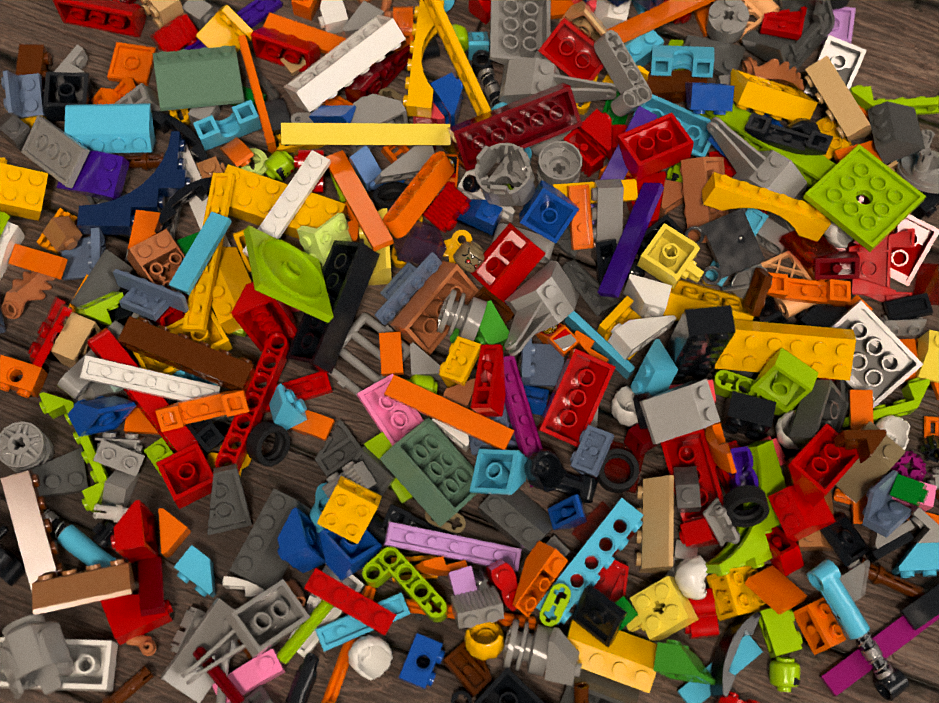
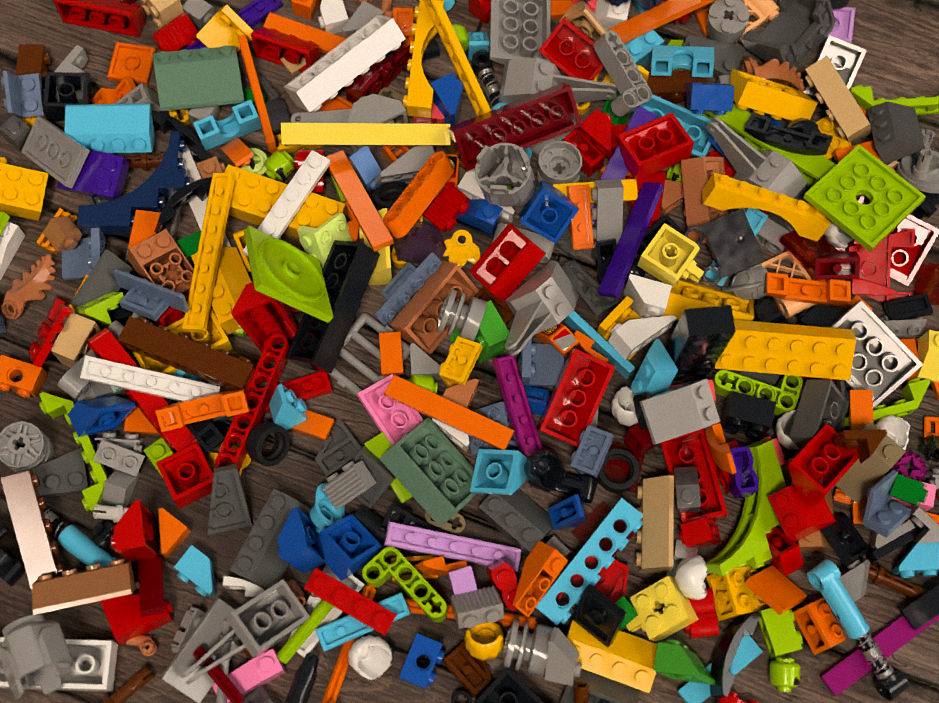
(38, 261): orange tile -> none
(200, 253): medium azure tile -> none
(333, 114): blue slope -> none
(349, 510): yellow bracket -> none
(469, 256): dark tan head -> none
(470, 184): black hinge -> none
(480, 579): dark grey axle -> none
(489, 384): red slope -> none
(559, 608): lime beam -> none
(720, 523): light grey hinge -> none
(746, 494): black tyre -> none
(757, 292): reddish brown plate -> none
(784, 23): red wing -> none
(785, 380): lime slope -> none

